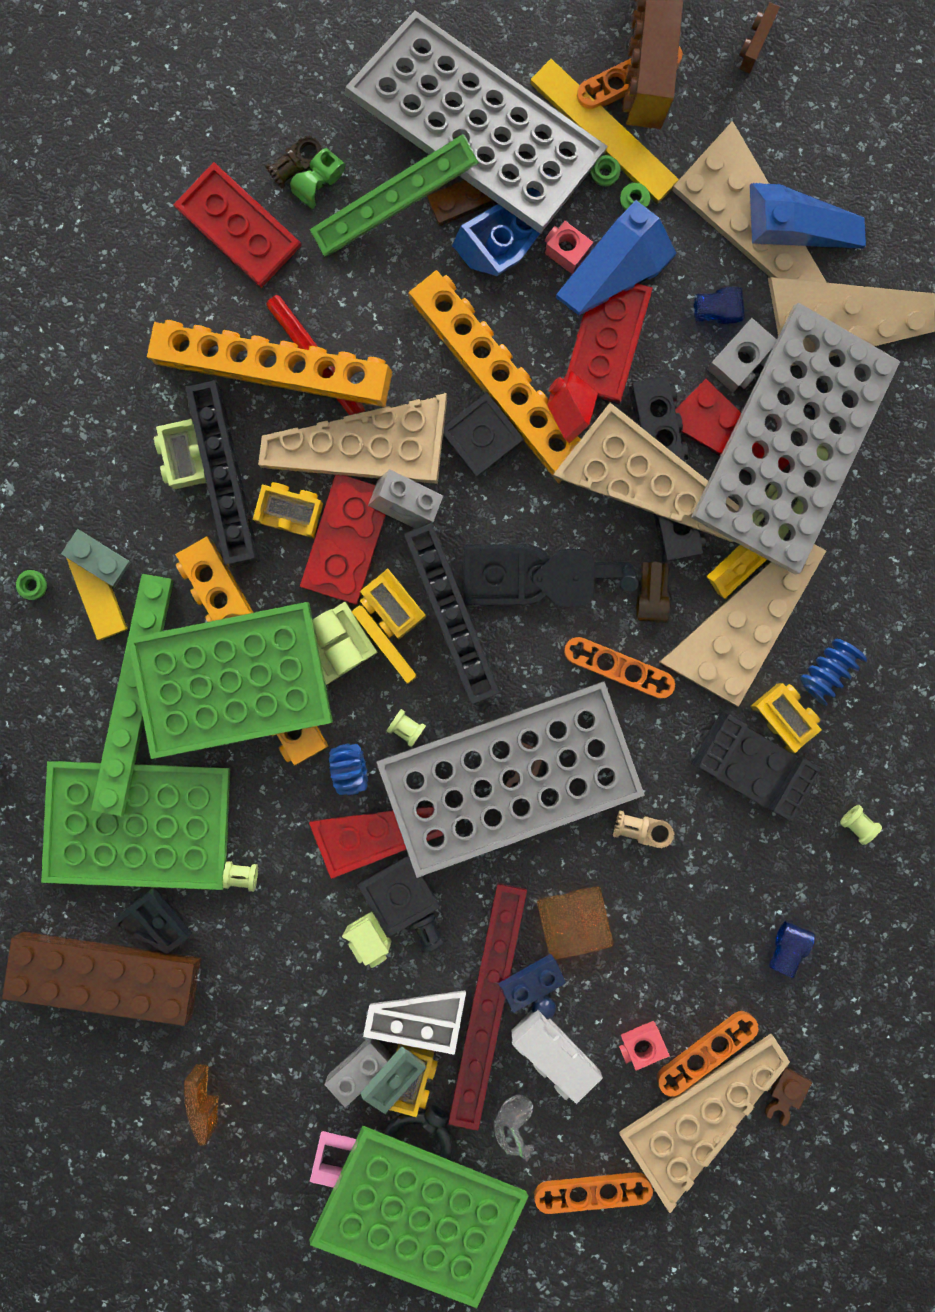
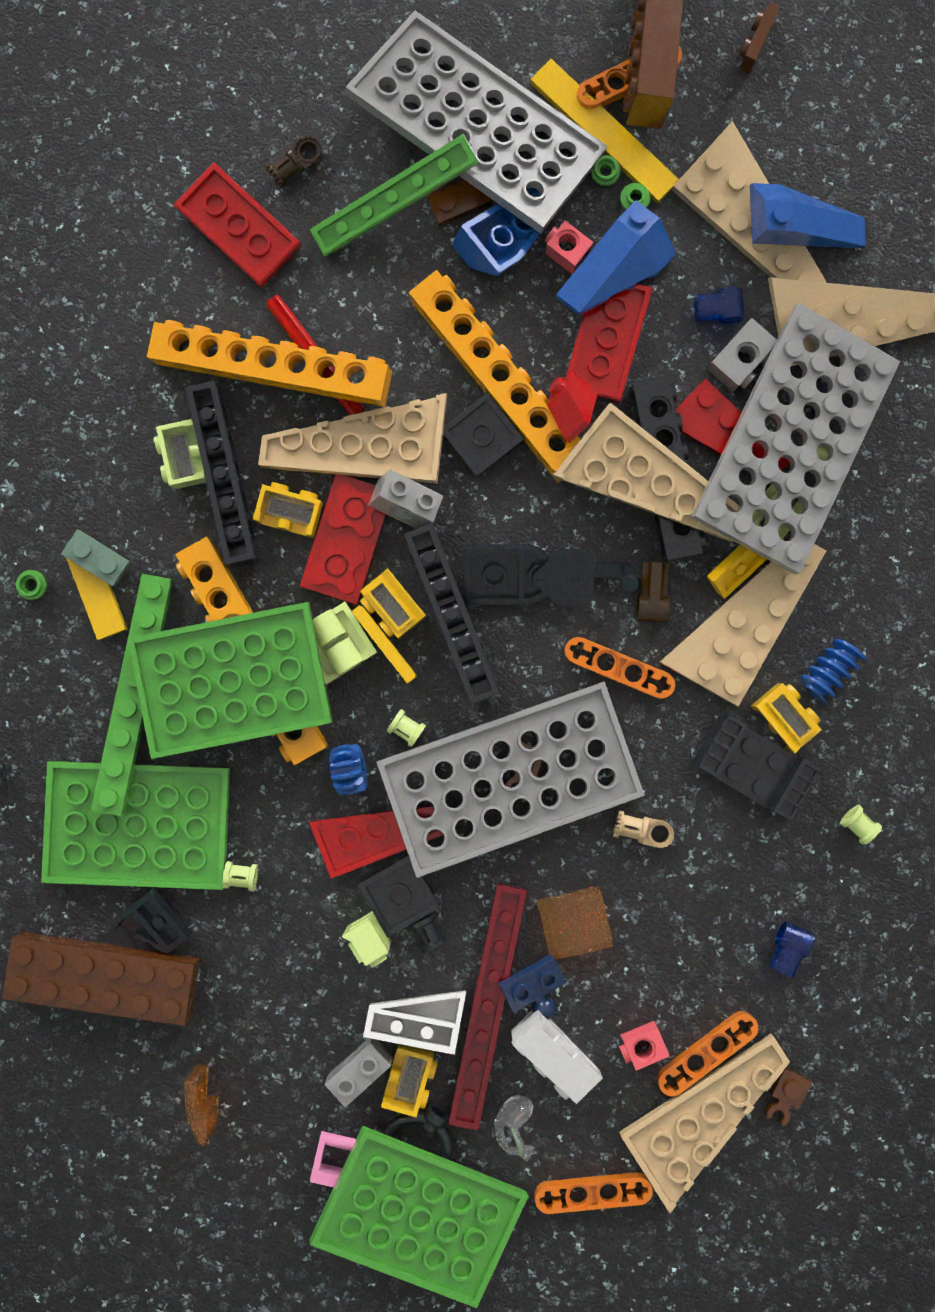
(325, 168): bright green leg -> none
(393, 1080): sand green plate -> none

